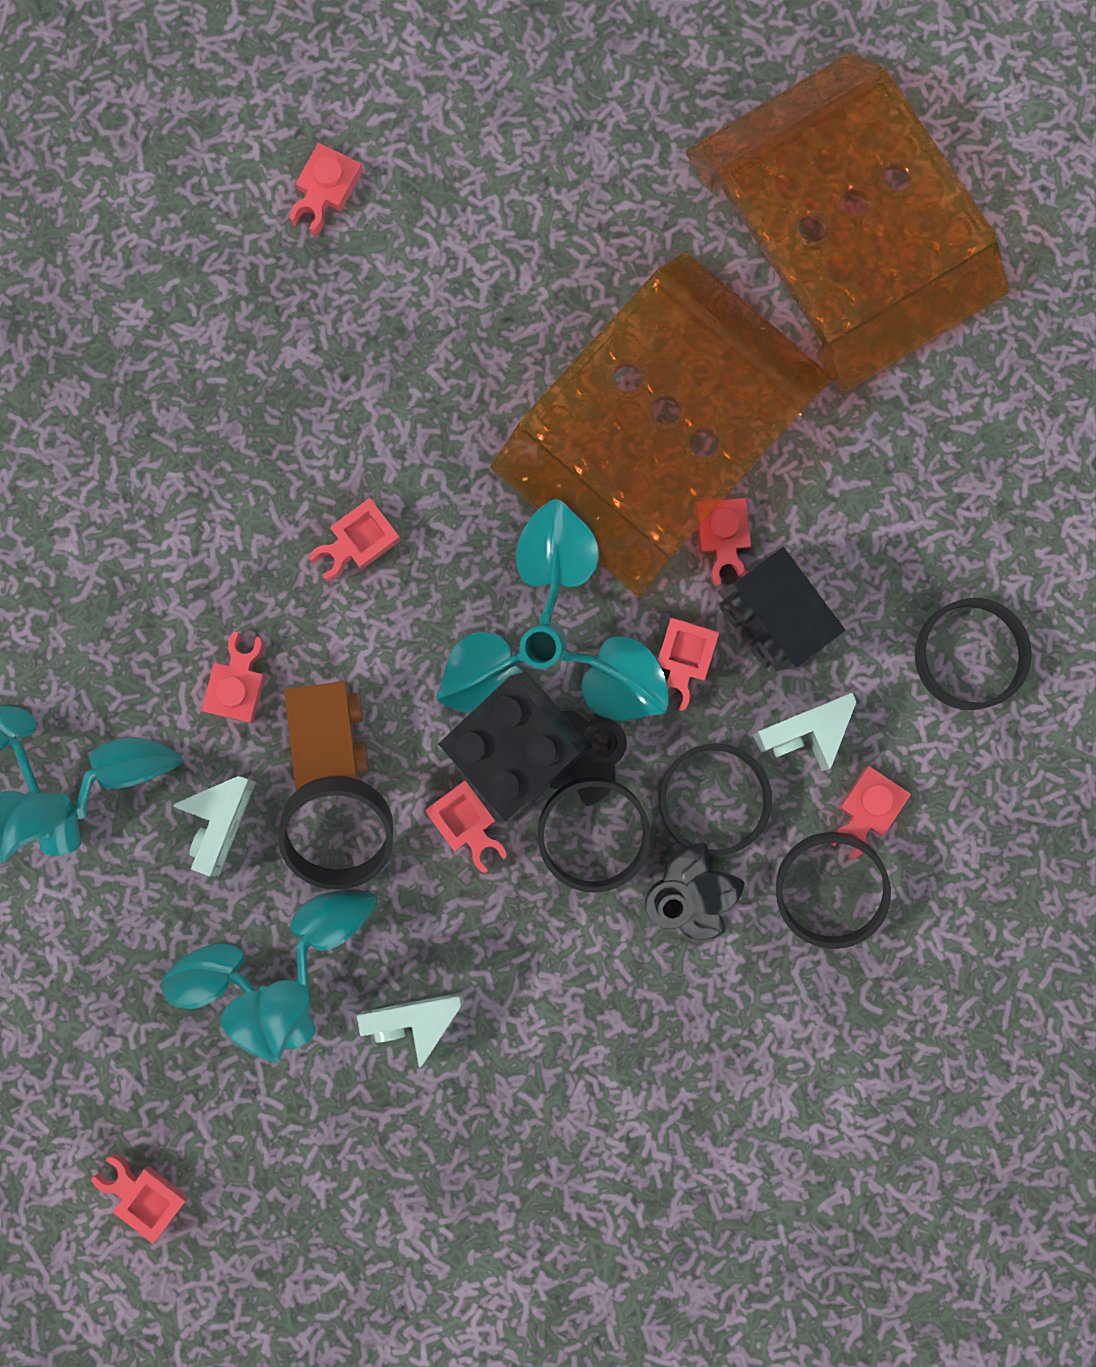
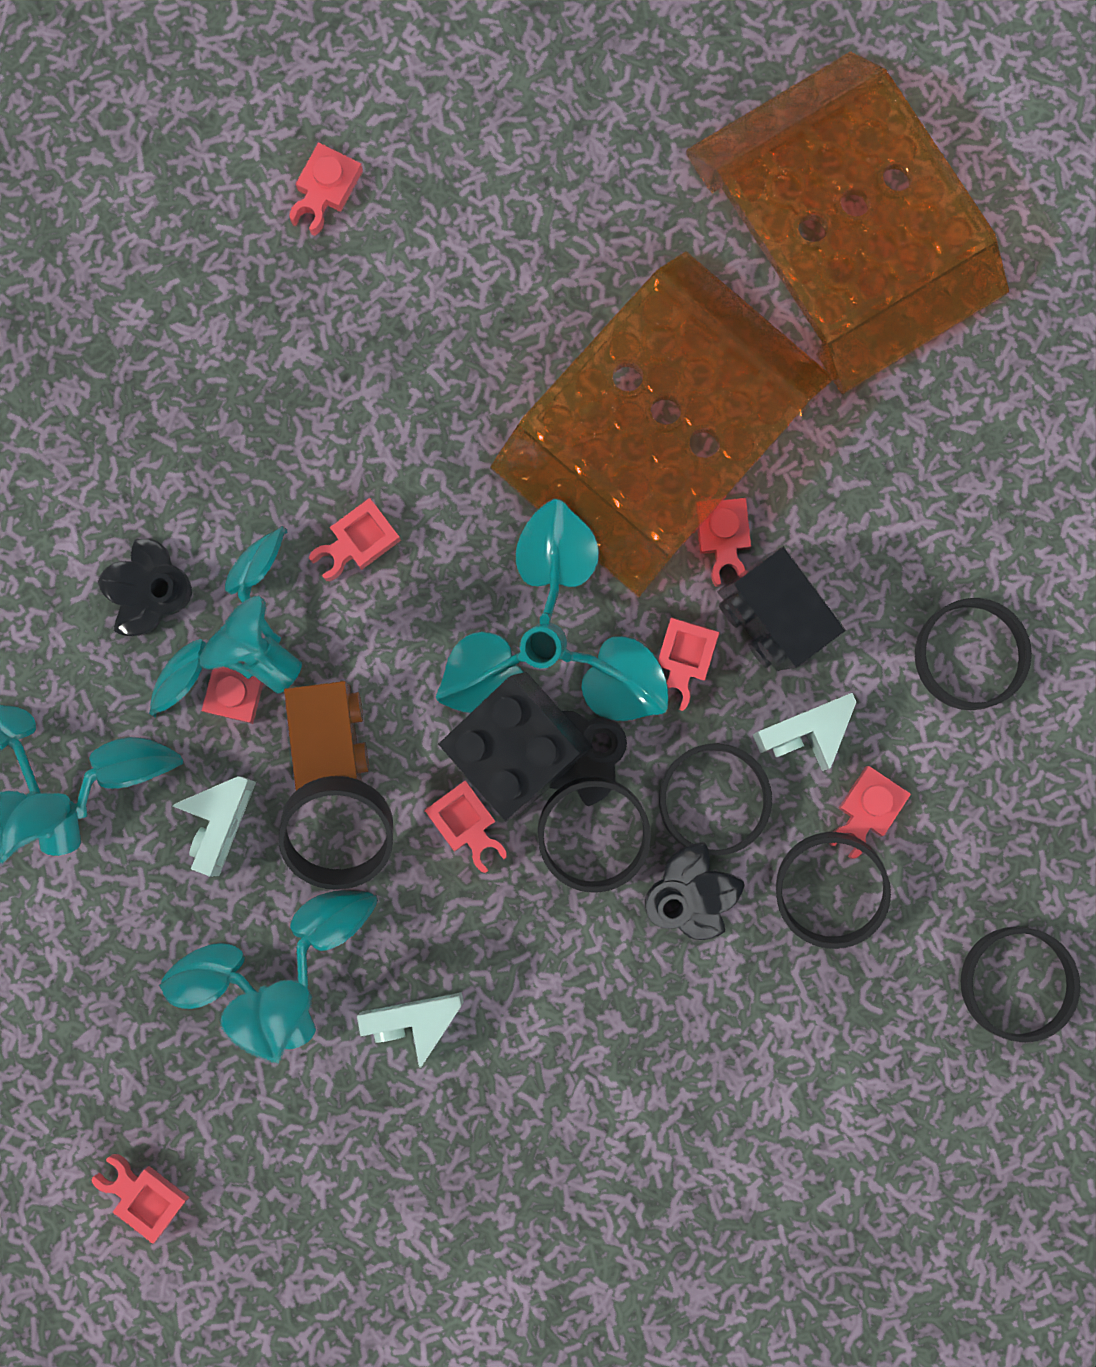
(138, 586): none -> black plate
(237, 639): none -> teal plant
(1072, 985): none -> black tyre

